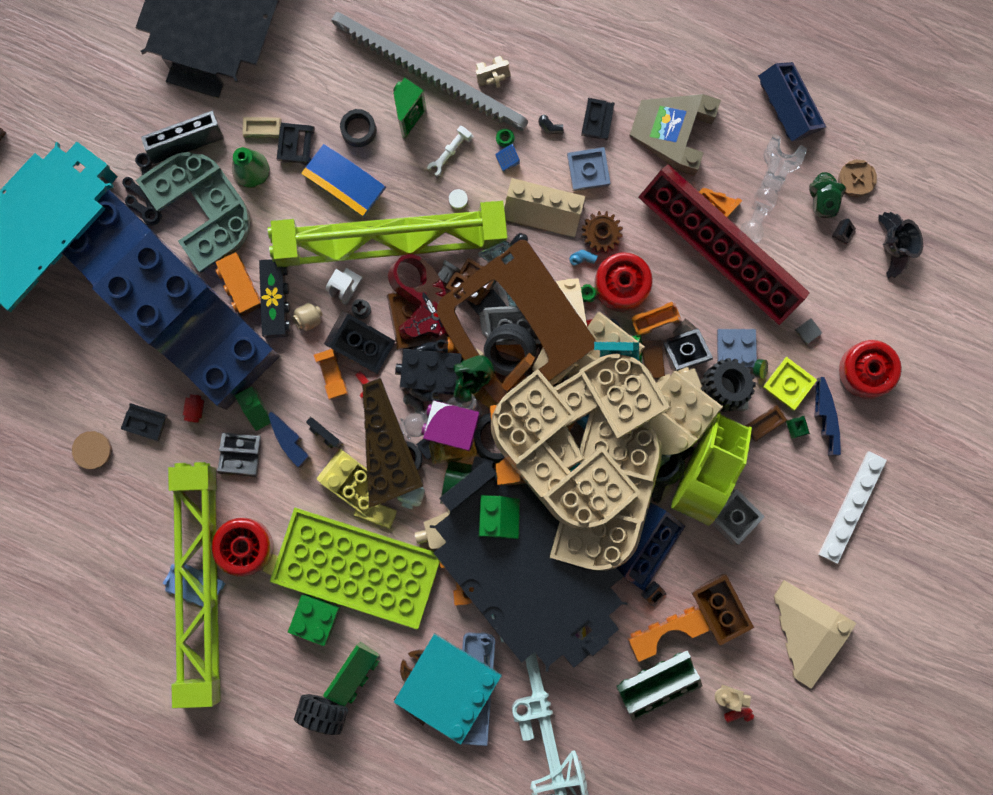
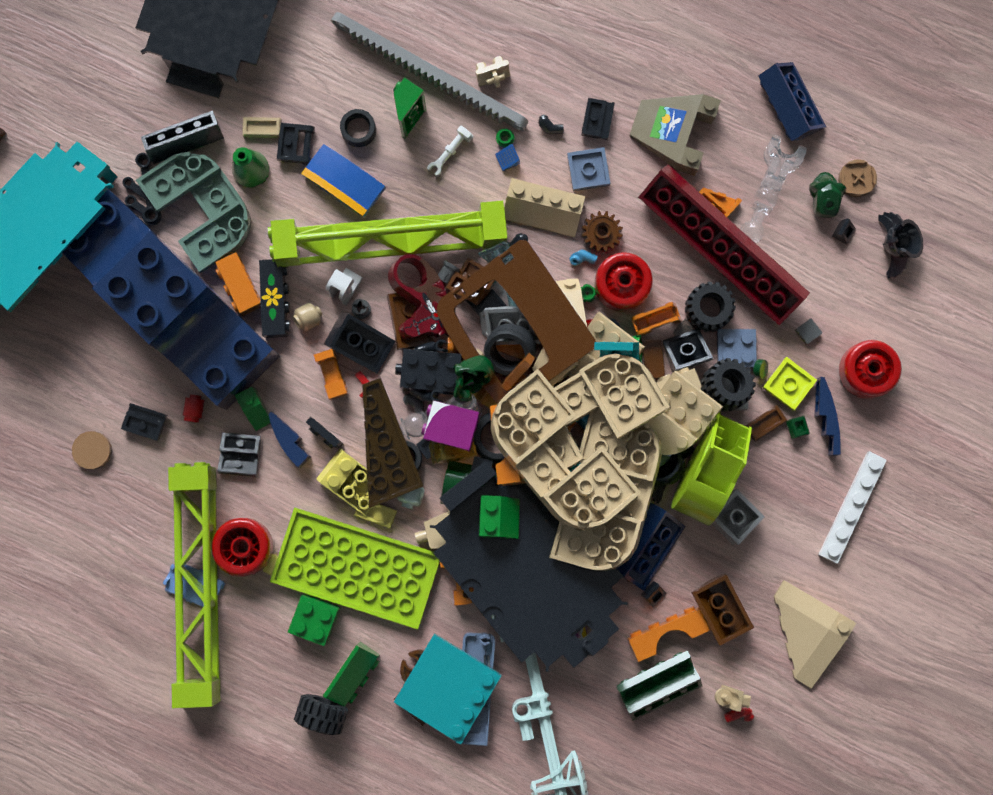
(458, 199): white tile -> none
(724, 300): none -> black tyre

